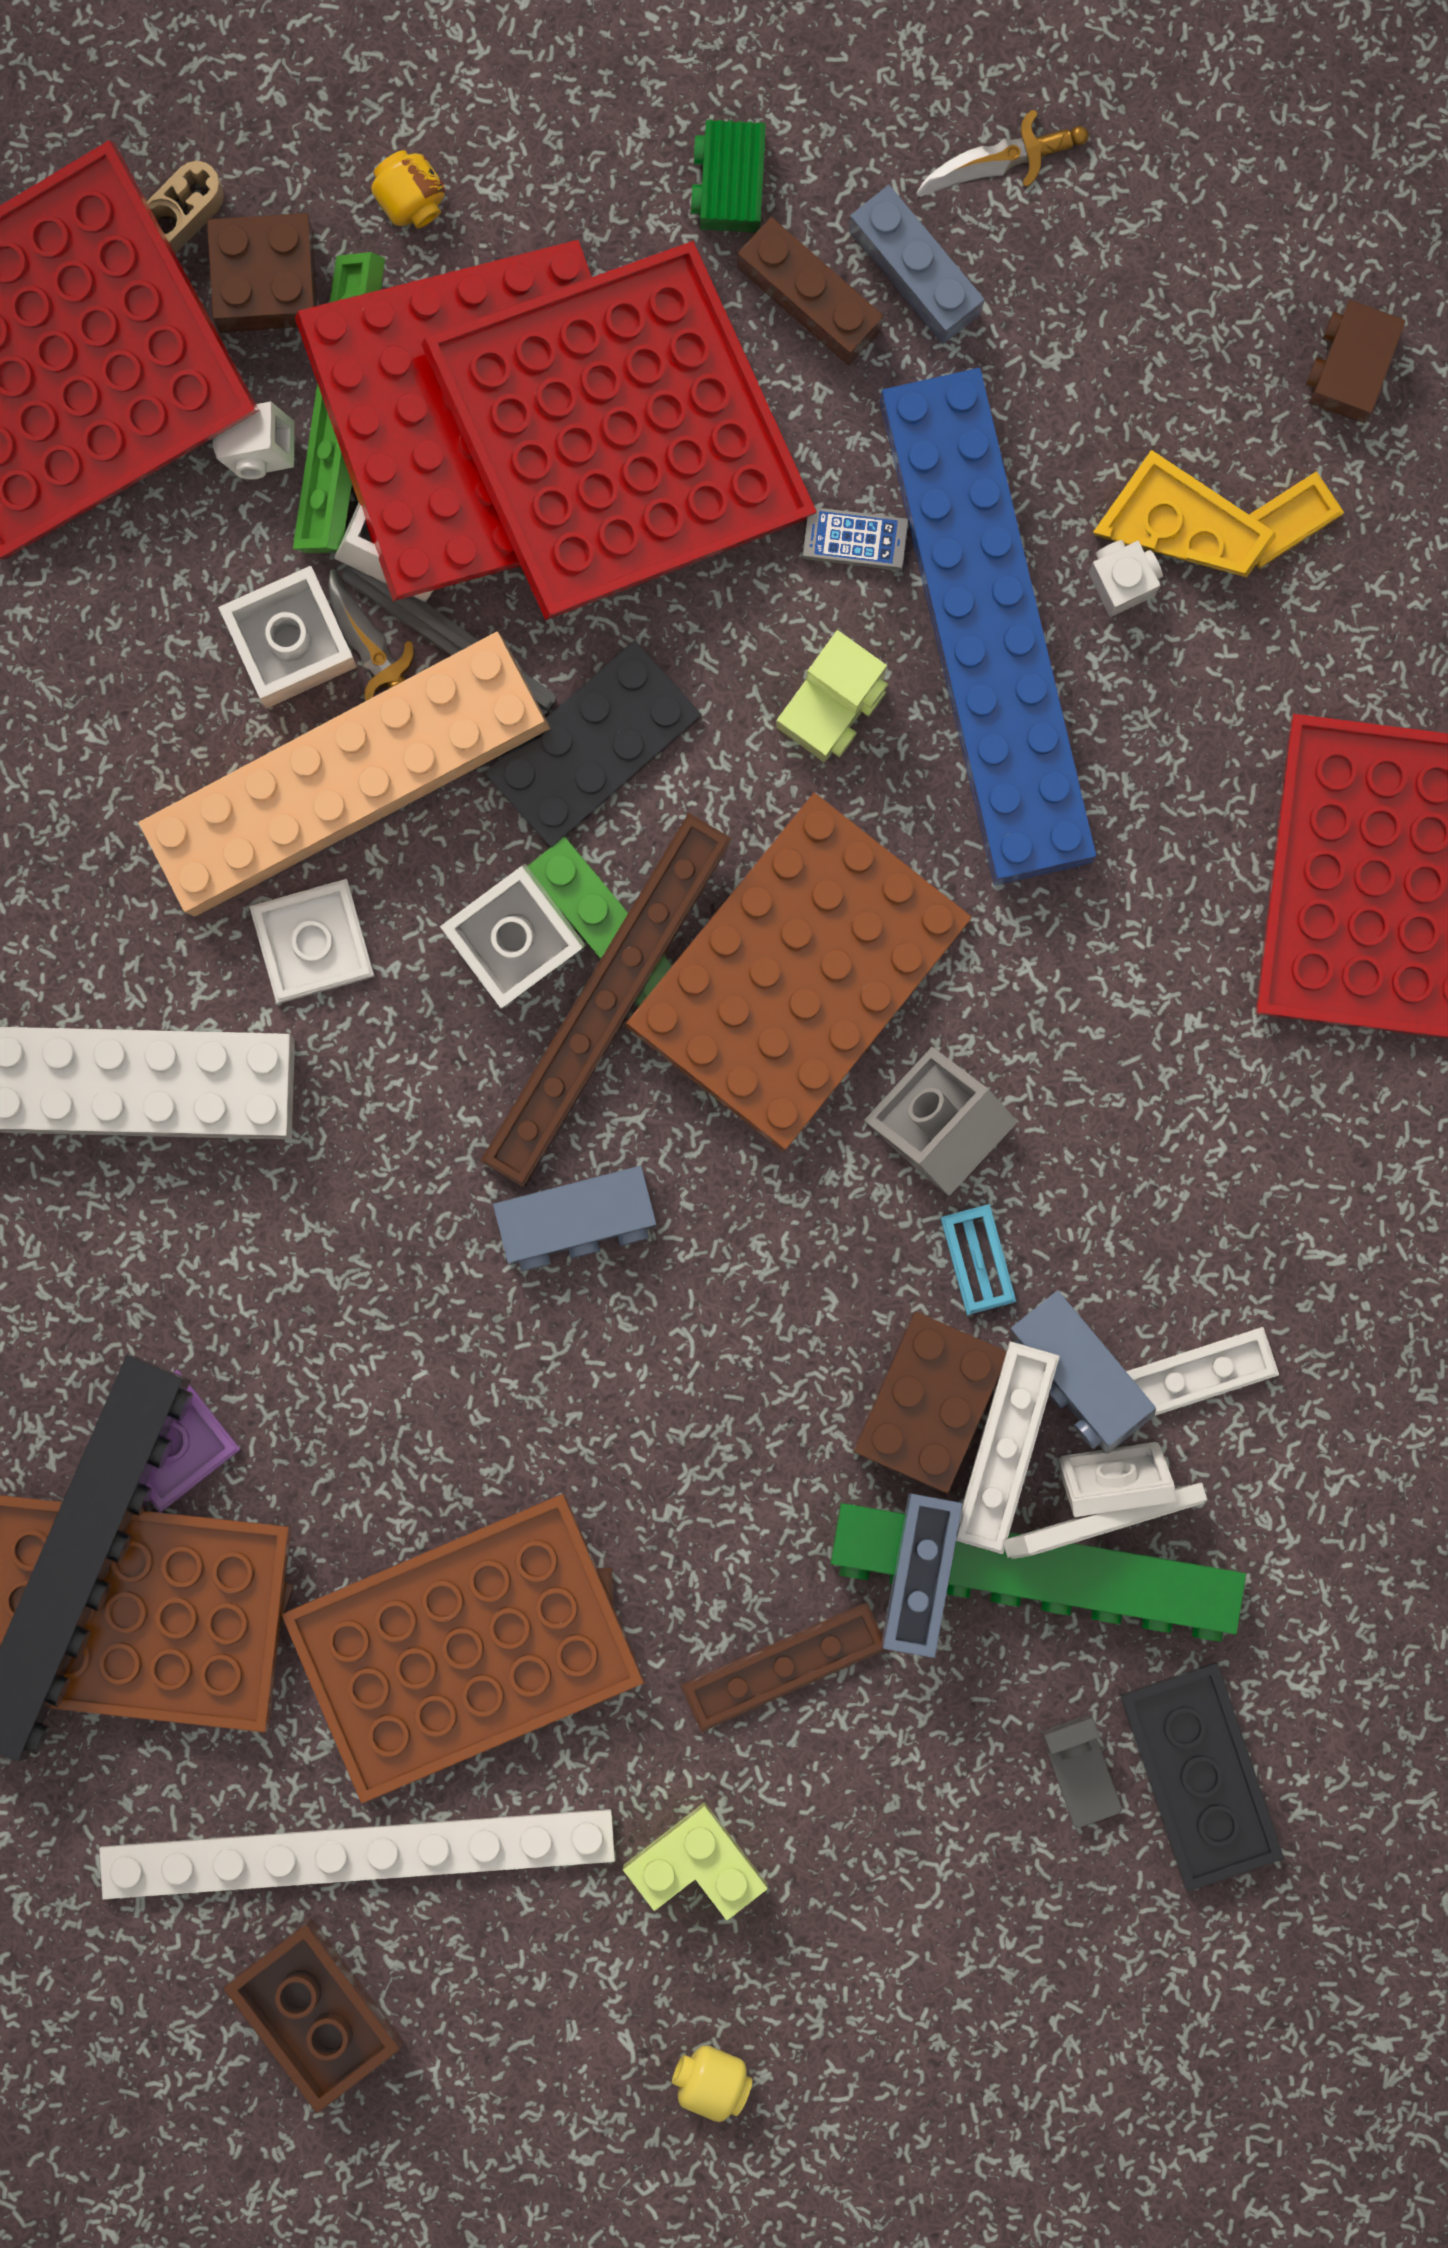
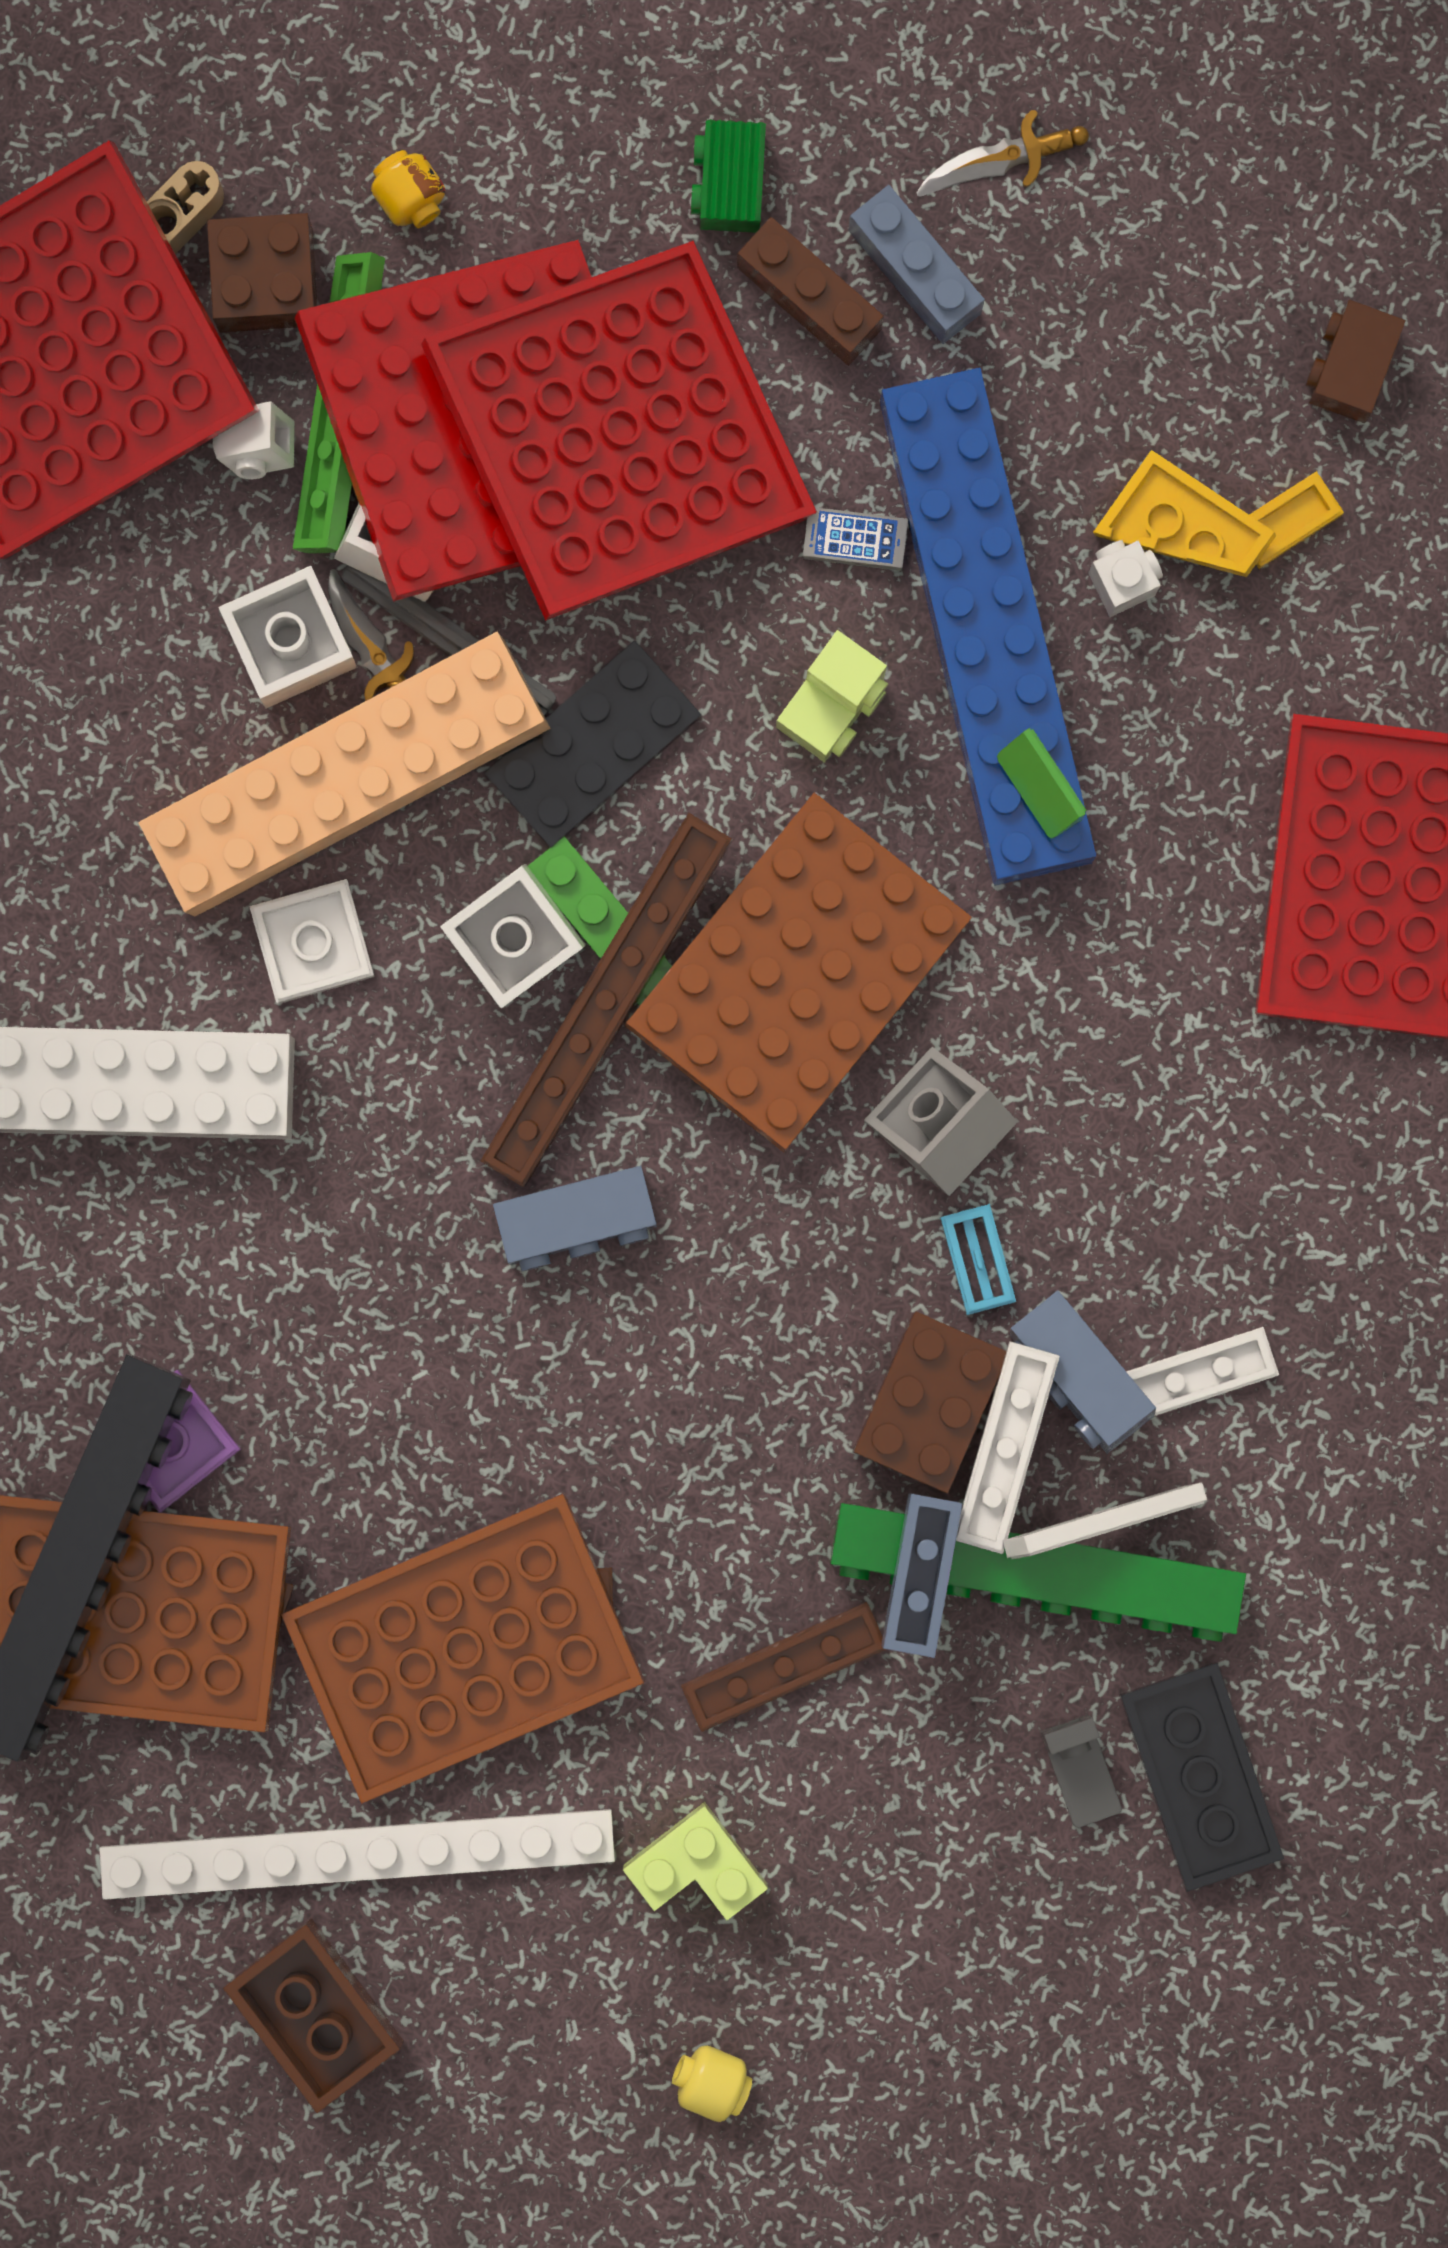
(1041, 784): none -> bright green slope
(1117, 1480): white tile -> none

